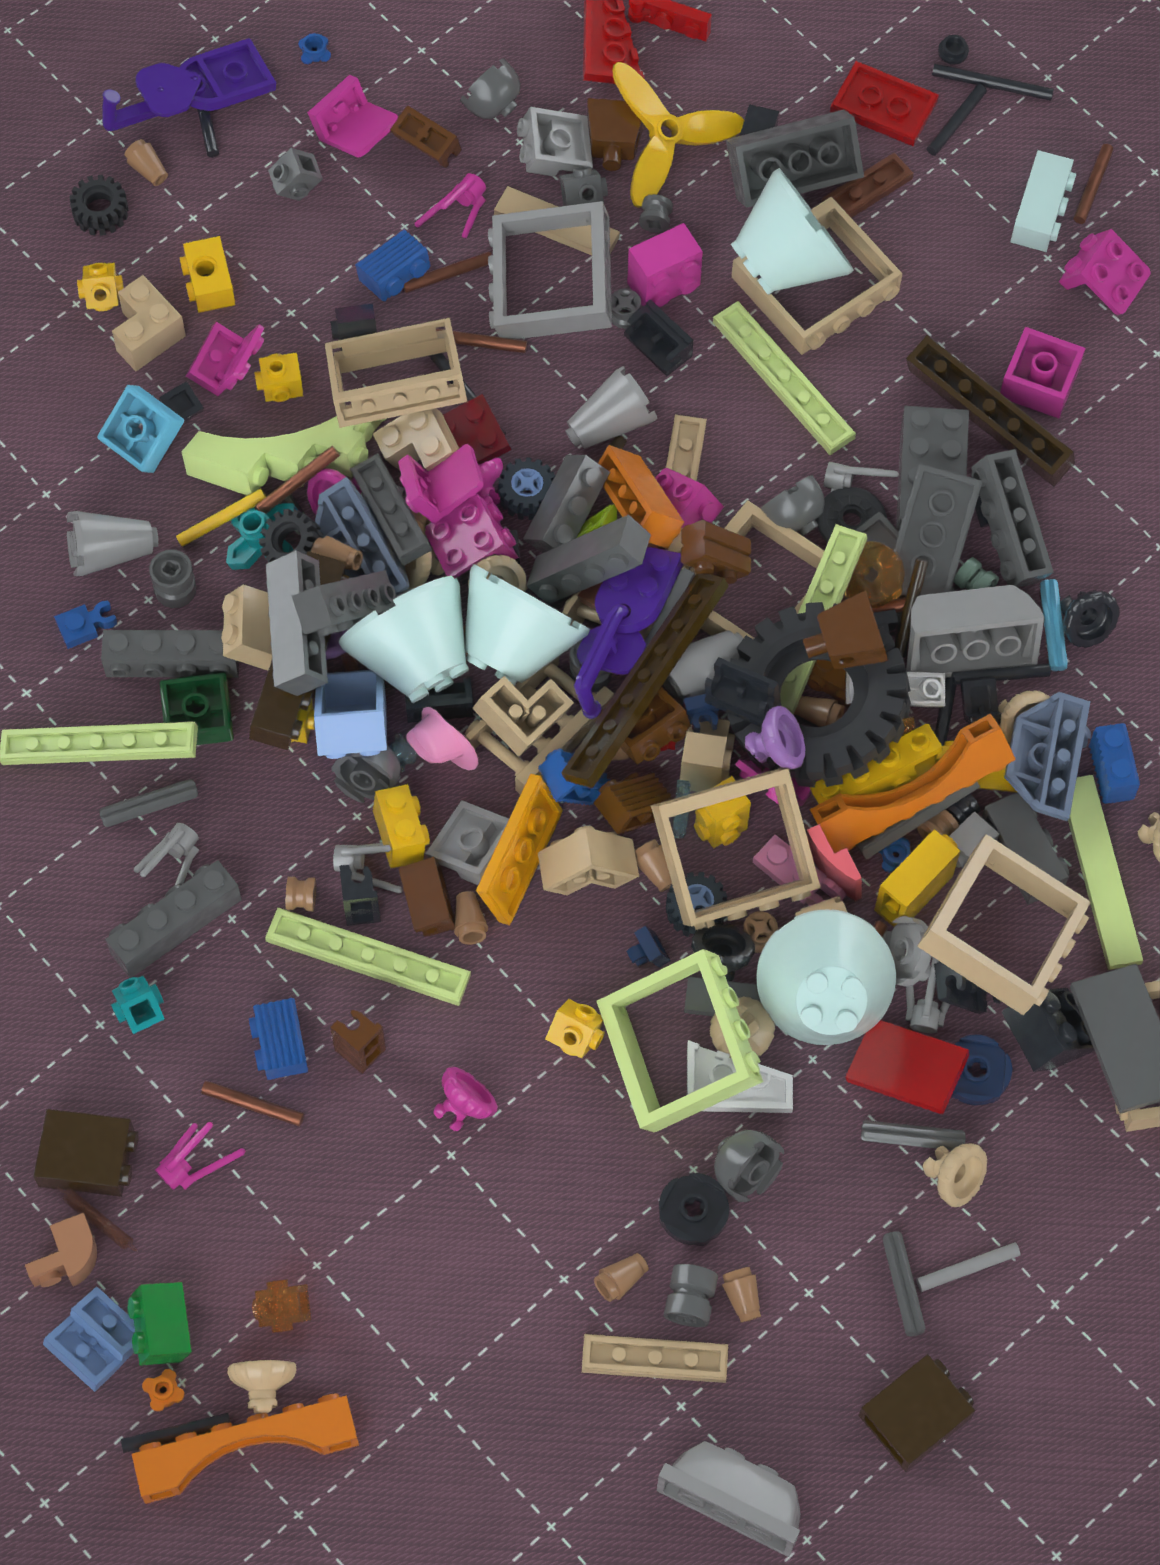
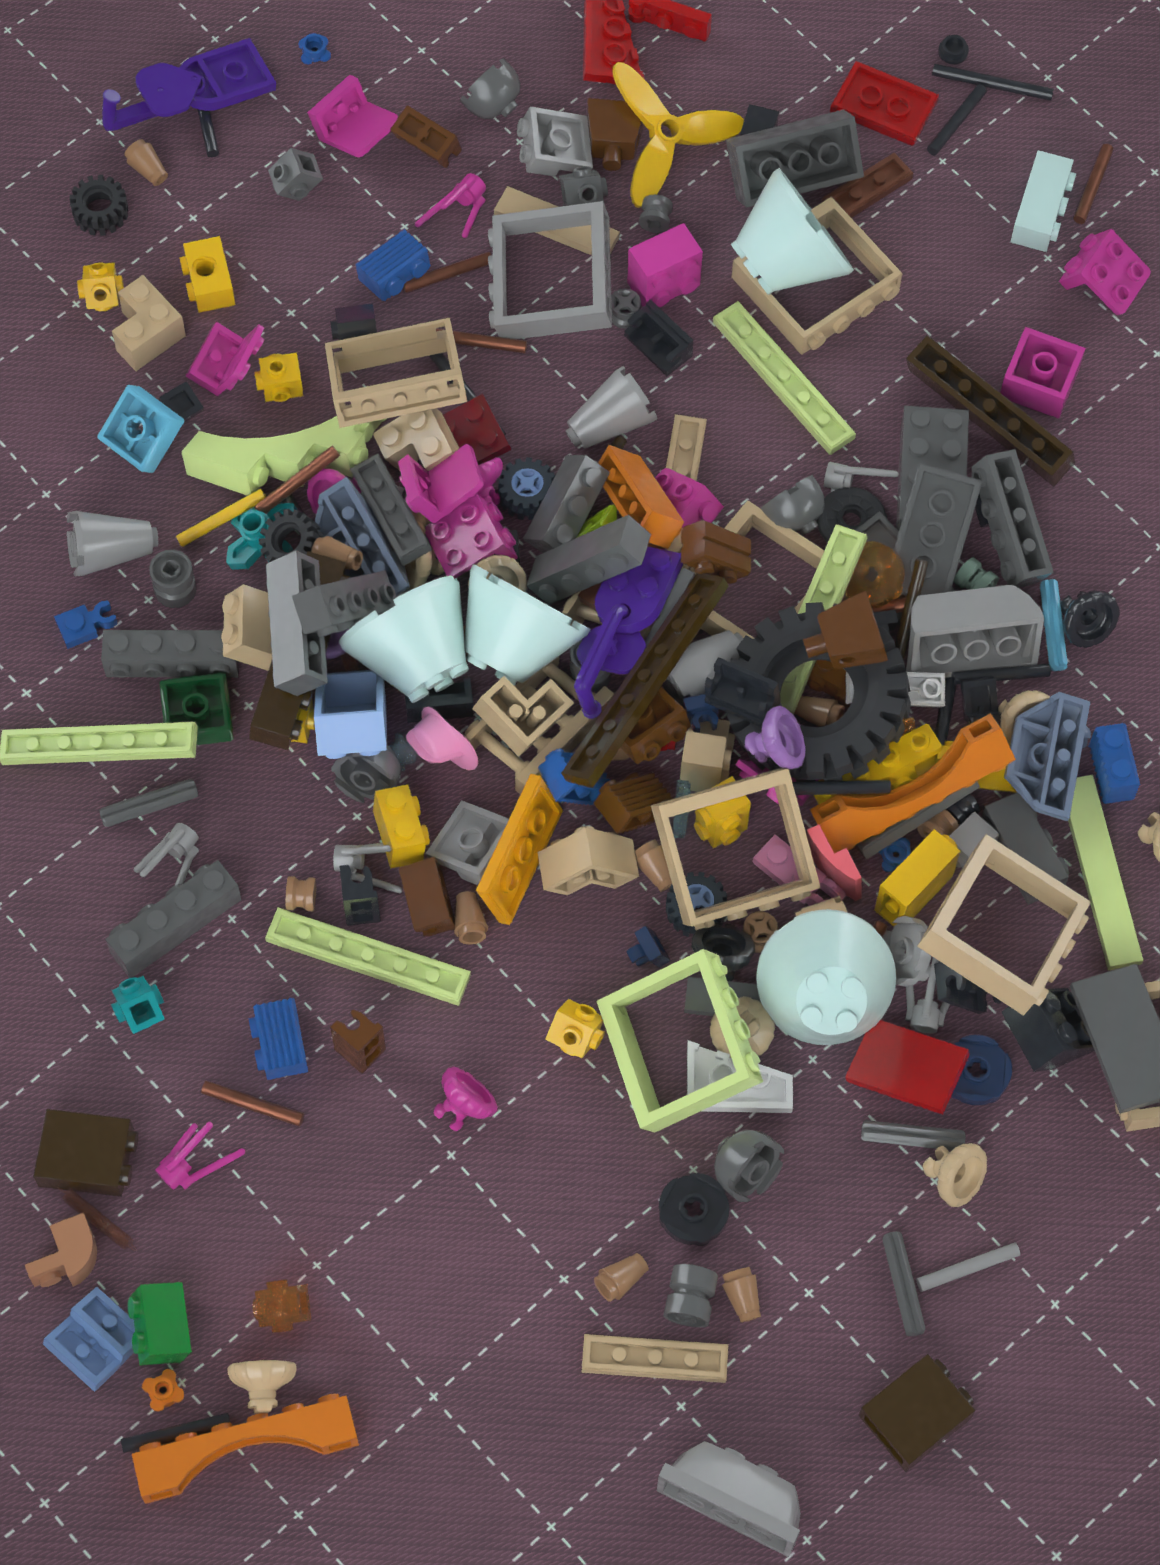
(842, 787): none -> black bar

